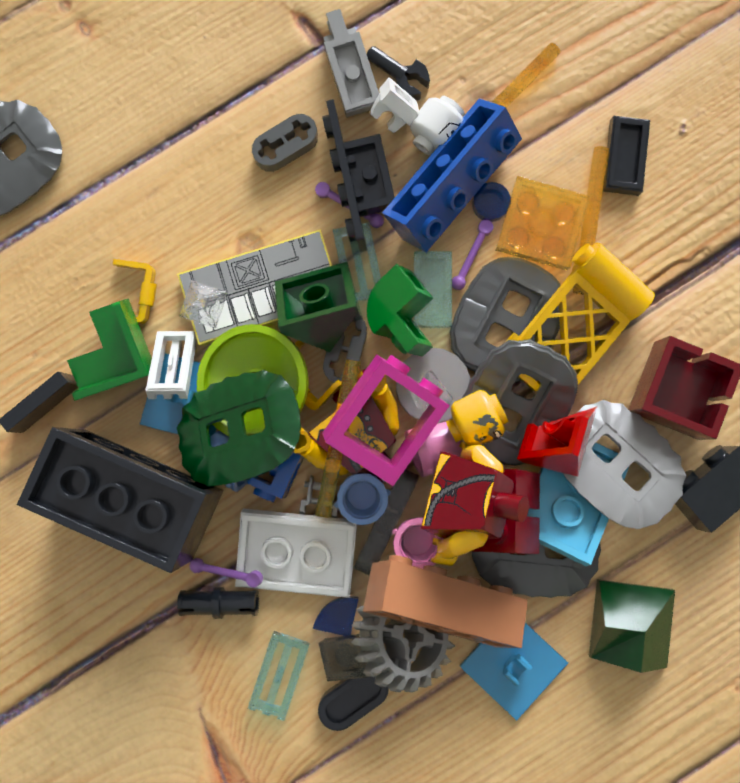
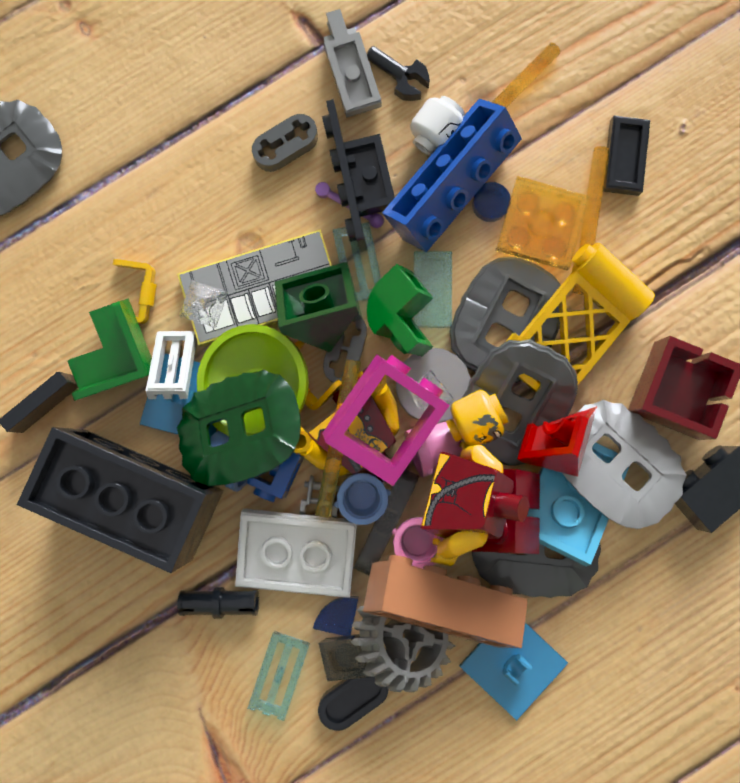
(252, 579): medium lavender hinge -> none
(397, 101): white tile -> none
(484, 228): medium lavender hinge -> none
(632, 625): dark green slope -> none

